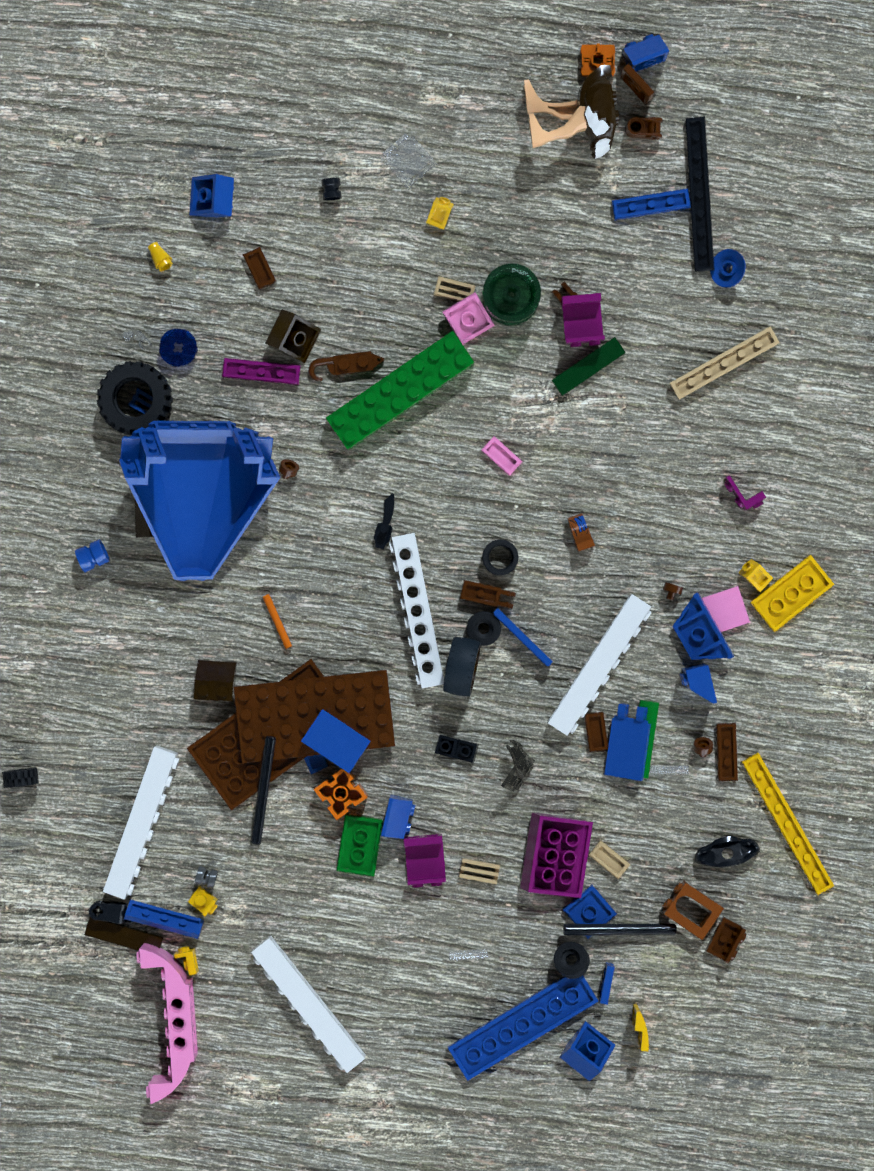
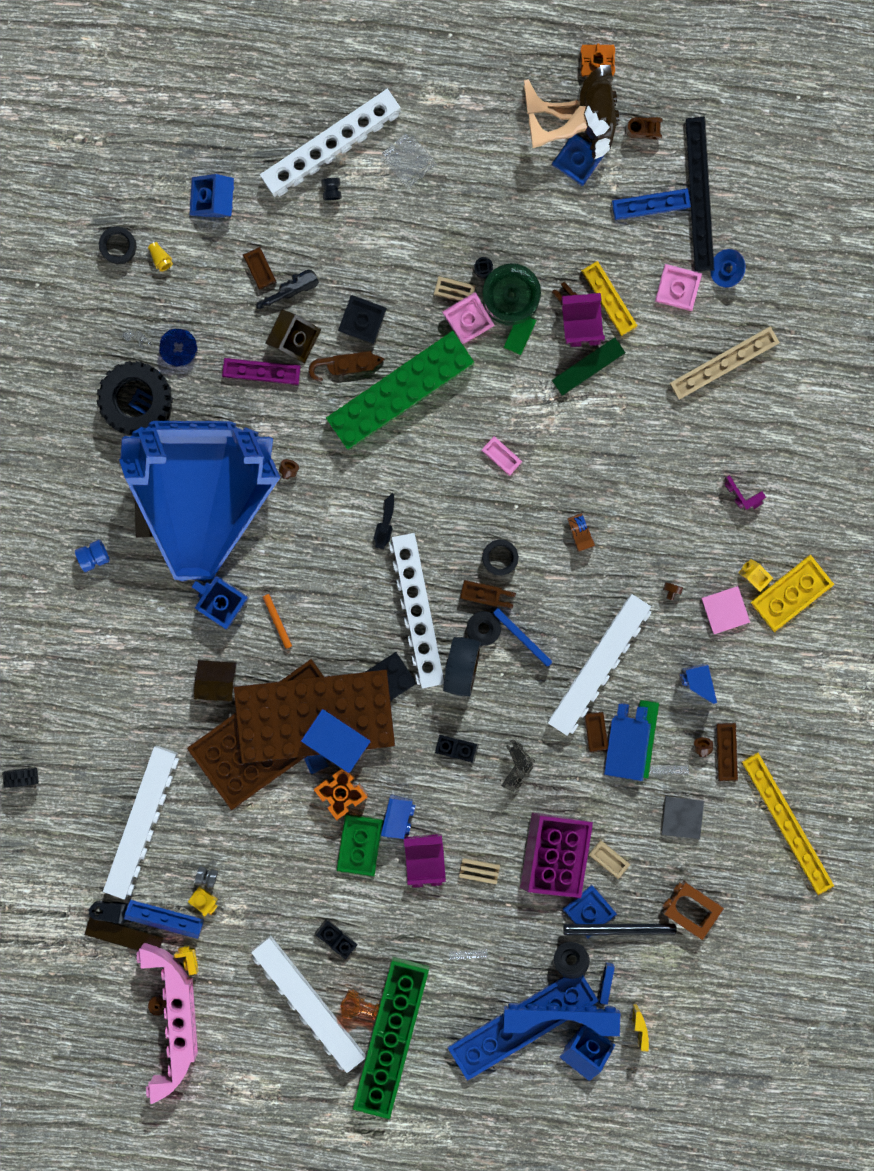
(103, 248): none -> black tyre
(157, 1001): none -> reddish brown tile
(209, 602): none -> blue hinge
(263, 790): black axle -> none
(300, 282): none -> black piece
(336, 939): none -> black slope
(350, 122): none -> white brick
(360, 1007): none -> clear orange connector
(362, 319): none -> black plate
(391, 1037): none -> green brick
(398, 675): none -> black plate
(440, 212): yellow bracket -> none
(483, 271): none -> black wheel
(519, 336): none -> green tile
(521, 1018): none -> blue arch
(576, 160): none -> blue tile
(610, 298): none -> yellow tile
(637, 84): reddish brown tile -> none
(645, 53): blue slope -> none
(678, 287): none -> bright pink tile
(682, 817): none -> flat silver tile
(700, 632): blue wing -> none
(712, 854): black piece -> none
(726, 940): reddish brown bracket -> none

